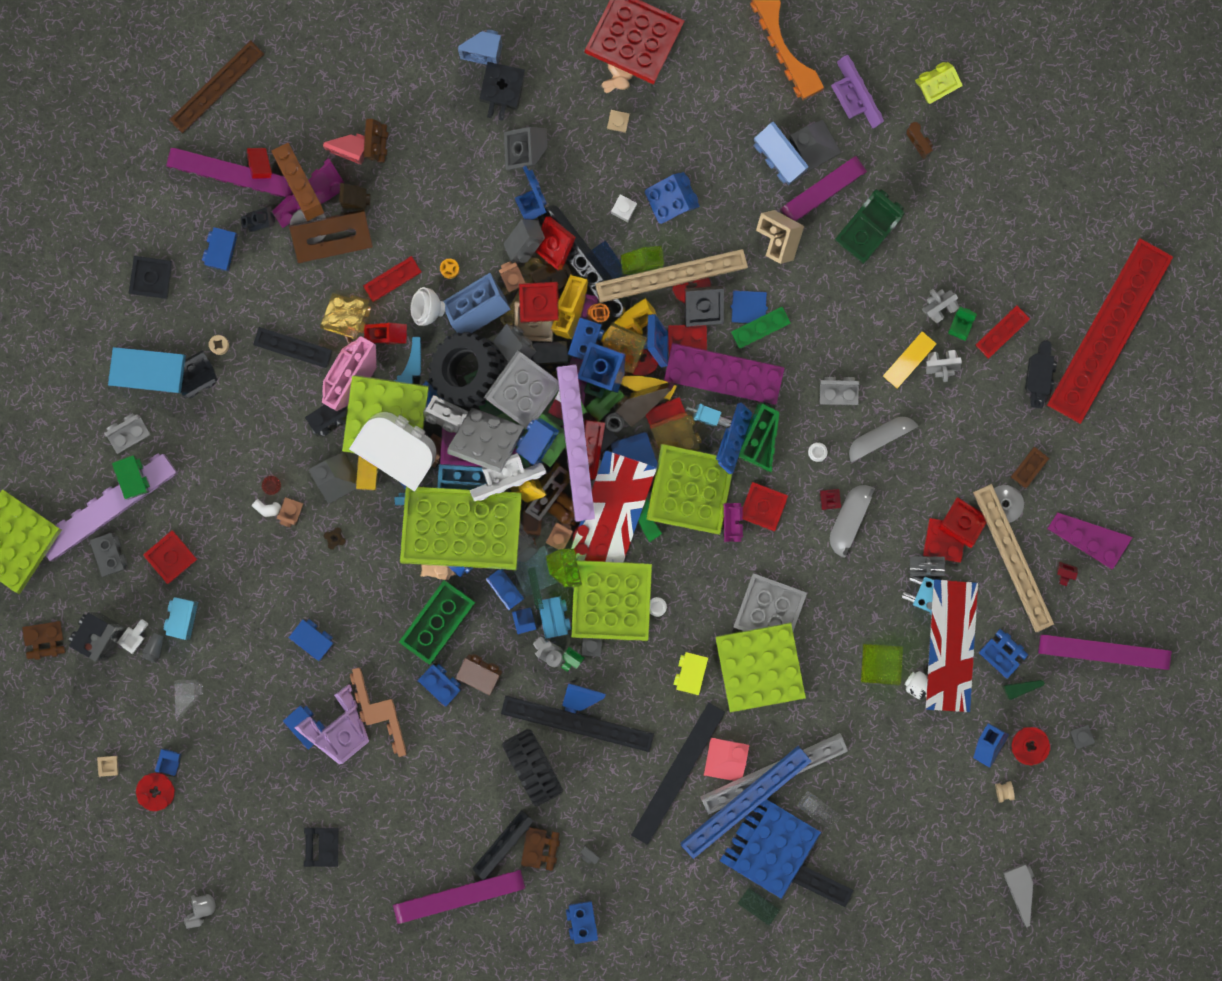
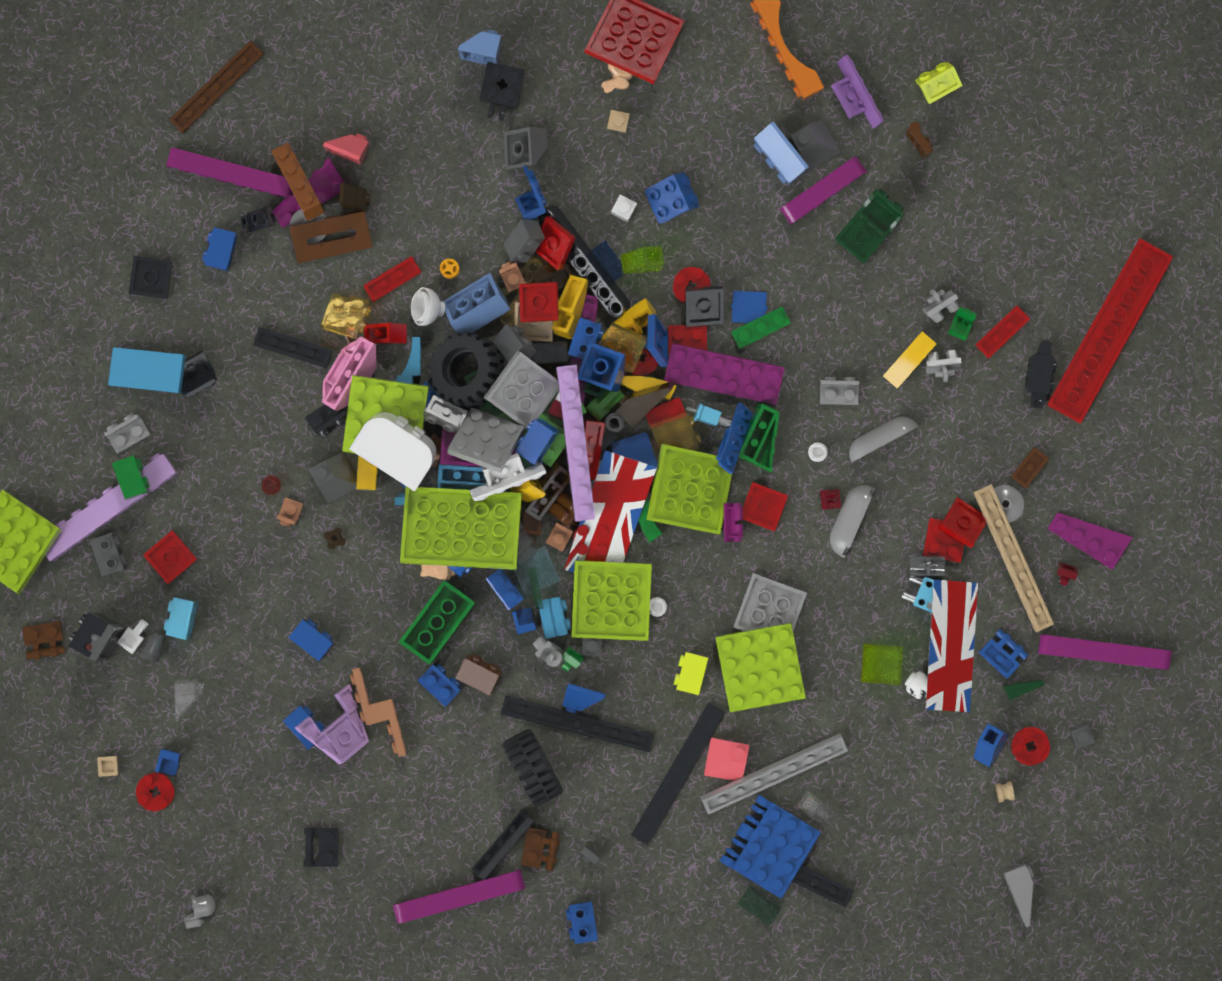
(221, 347): tan wheel -> none
(258, 163): red tile -> none
(267, 510): white arm -> none
(375, 140): reddish brown plate -> none
(564, 567): clear neon green slope -> none
(594, 313): orange wheel -> none
(671, 275): tan tile -> none
(745, 802): blue plate -> none
(783, 233): tan brick -> none

